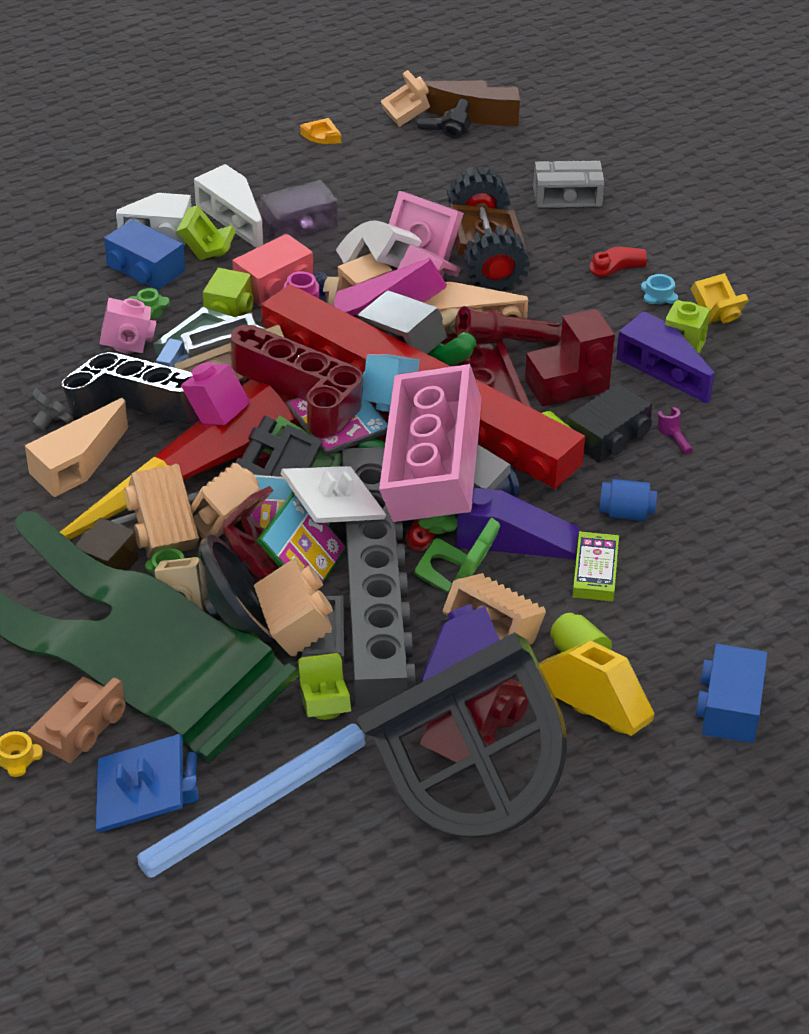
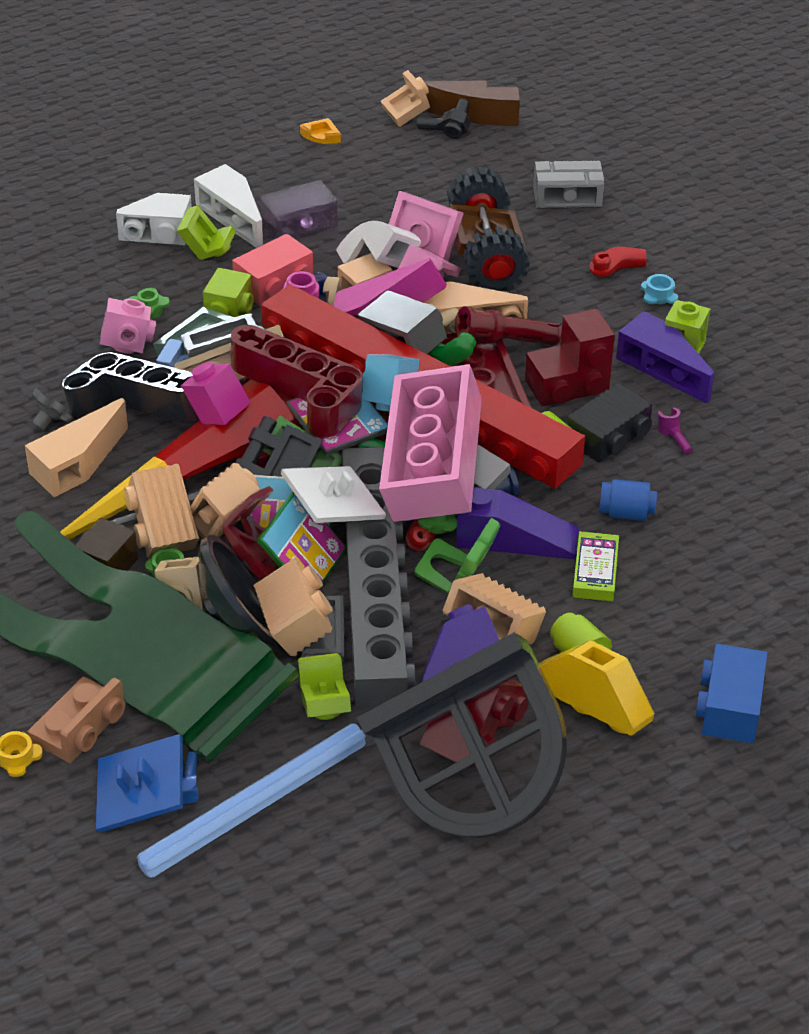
(144, 254): blue brick -> none
(719, 297): yellow bracket -> none

